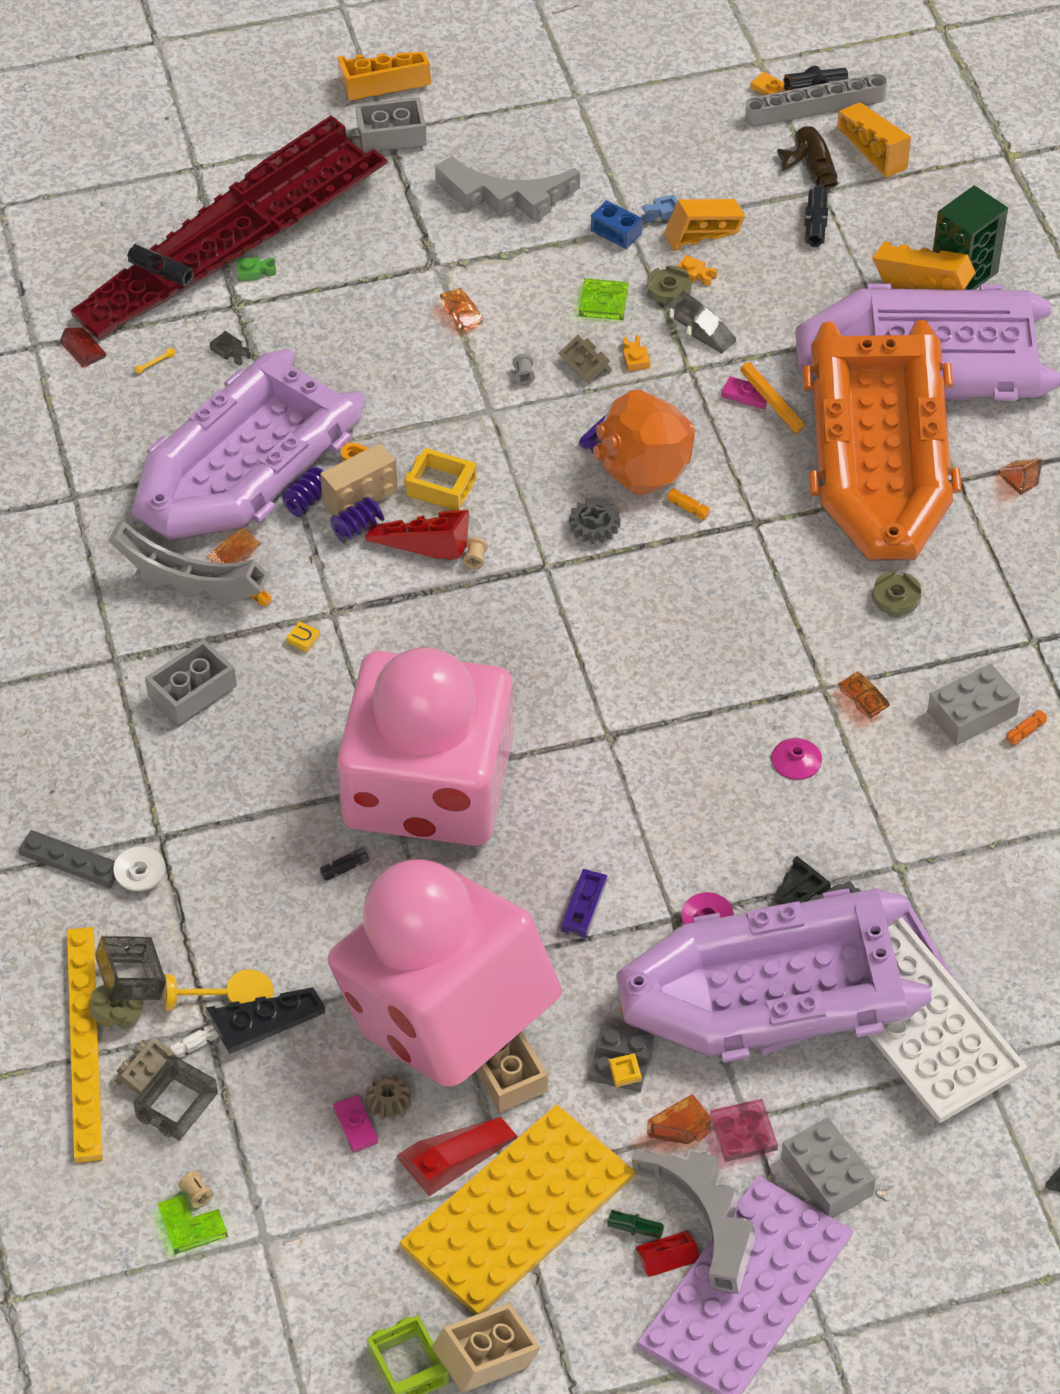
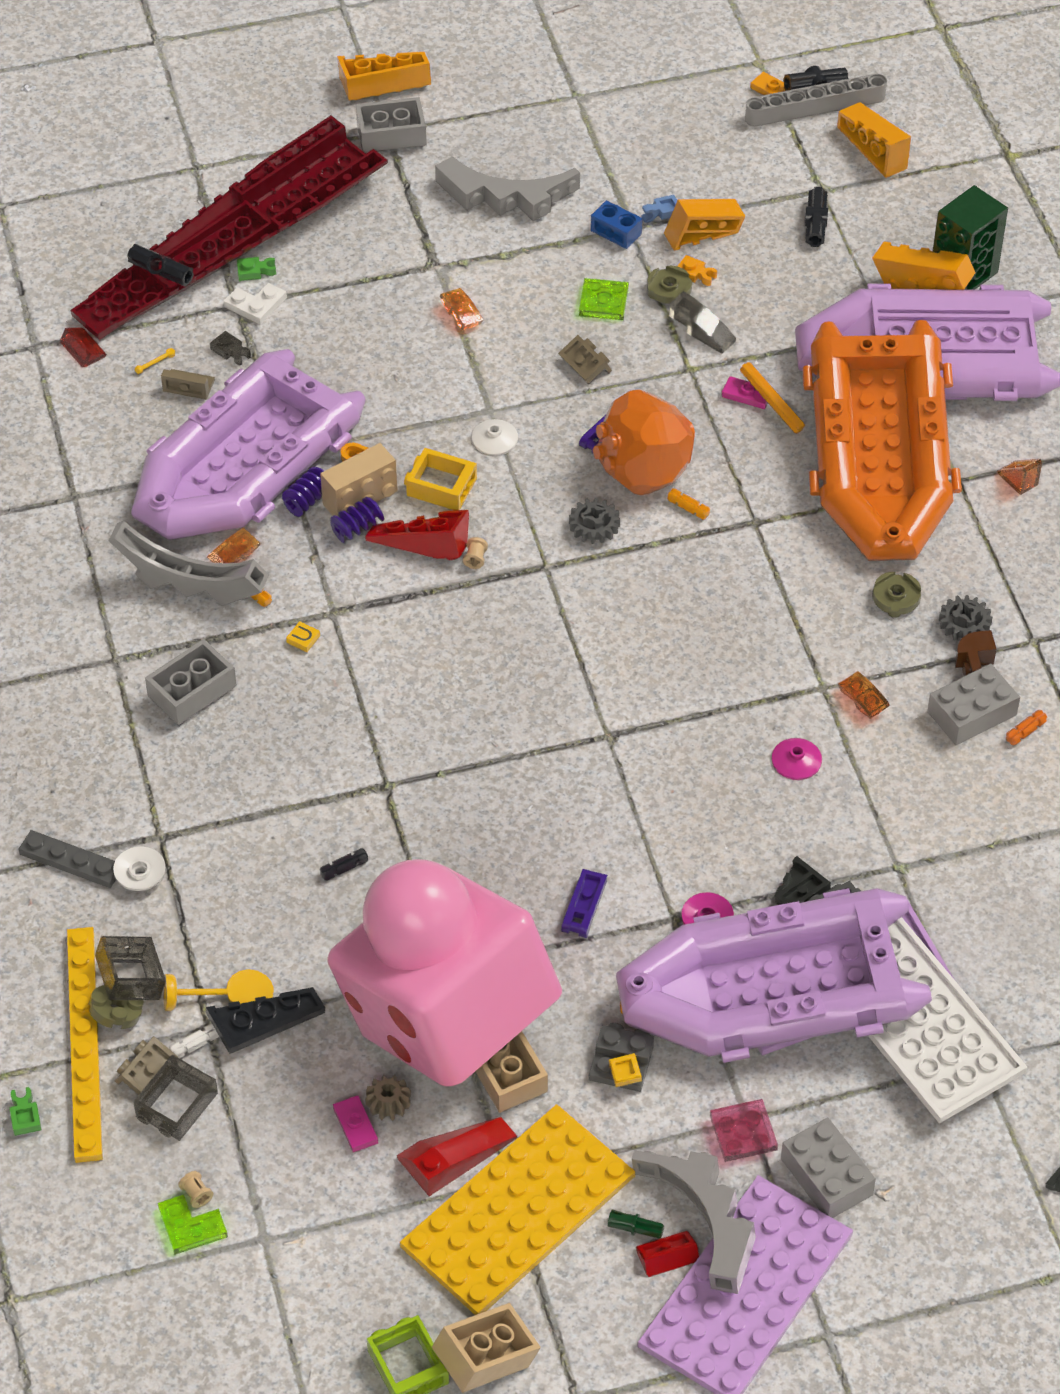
(24, 1114): none -> bright green plate
(186, 383): none -> dark tan panel
(256, 307): none -> white plate
(426, 746): bright pink piece -> none
(494, 437): none -> white dish
(523, 366): light grey bush -> none
(635, 355): light orange plate -> none
(681, 1122): clear orange slope -> none
(819, 159): dark brown piece -> none
(965, 617): none -> dark grey gear
(975, 651): none -> reddish brown brick

